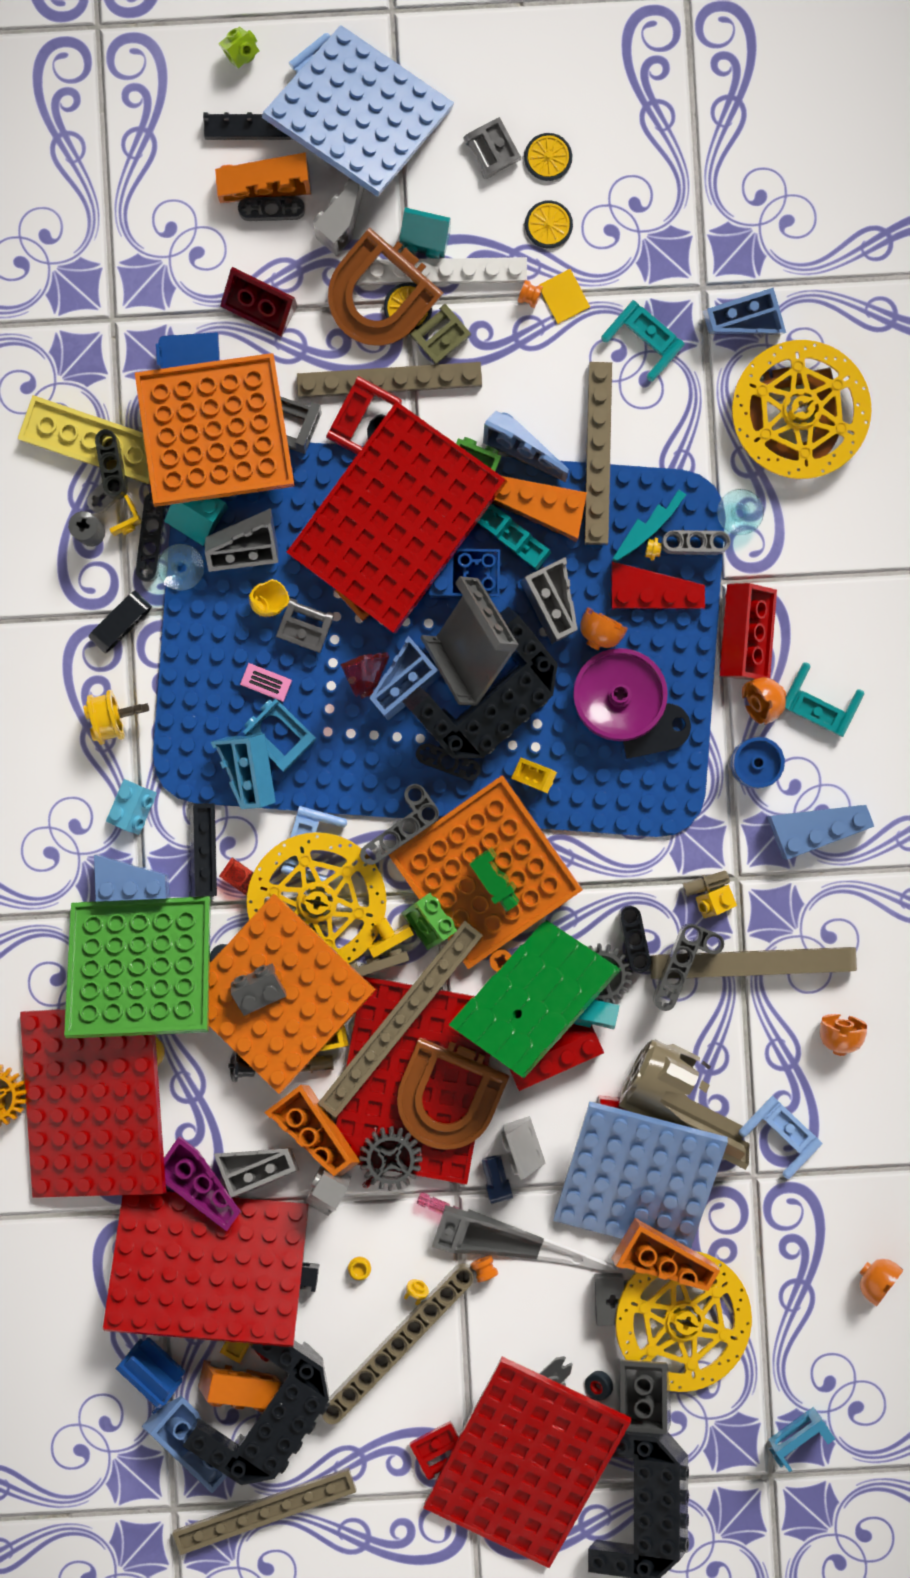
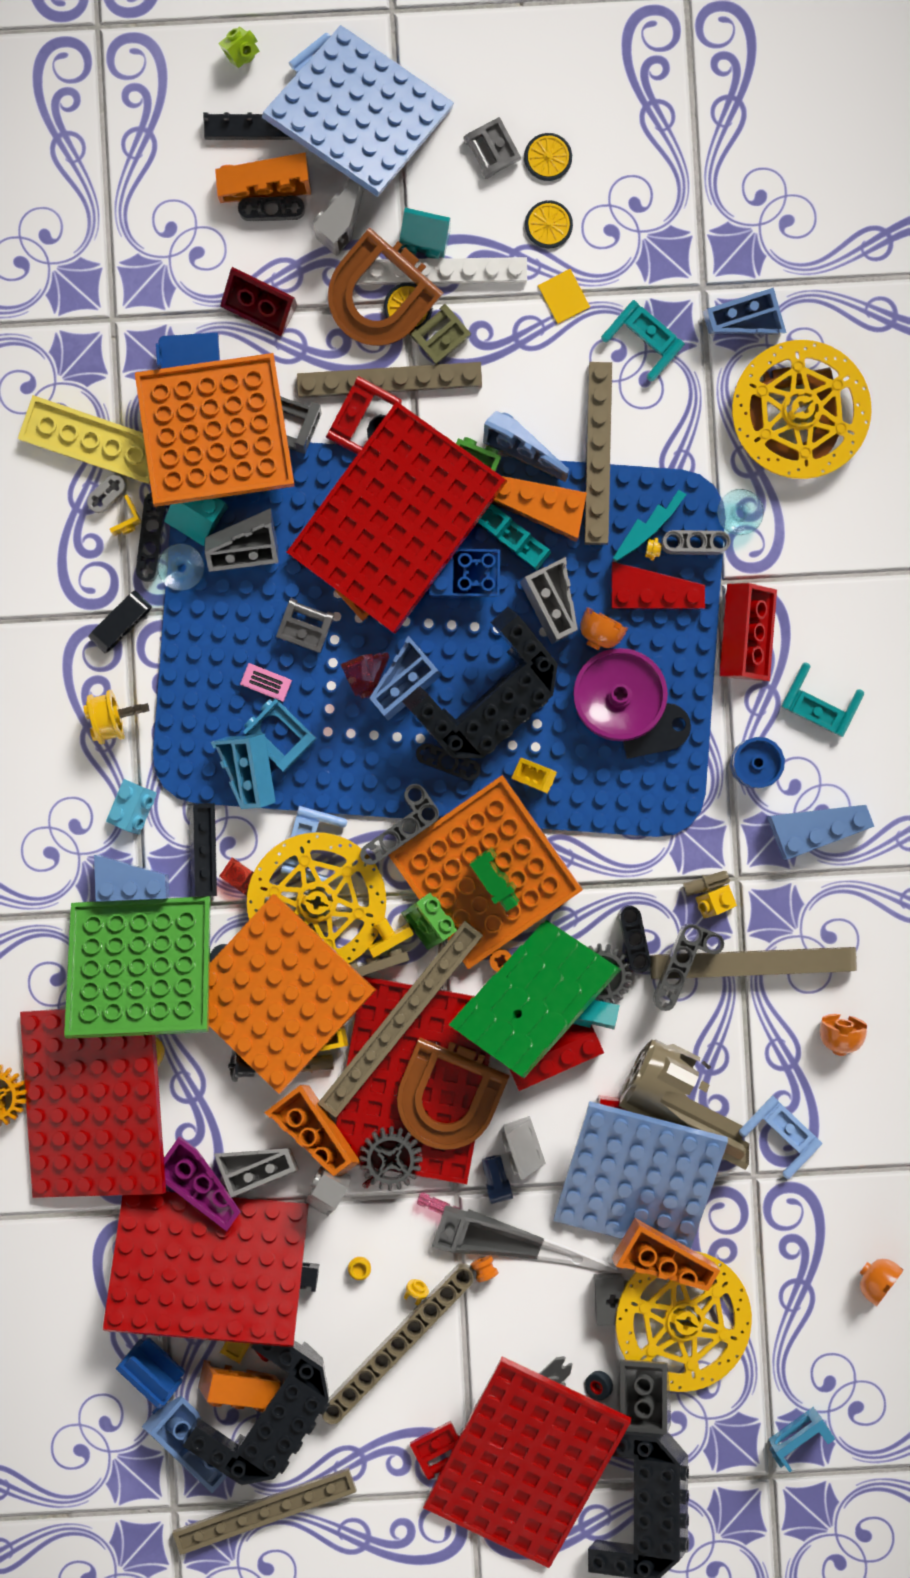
(94, 531): dark grey piece -> none
(108, 453): pearl dark grey beam -> none
(257, 989): dark grey bracket -> none
(268, 598): yellow hair -> none
(471, 644): dark grey panel -> none
(530, 294): orange wheel -> none
(765, 699): orange cylinder -> none

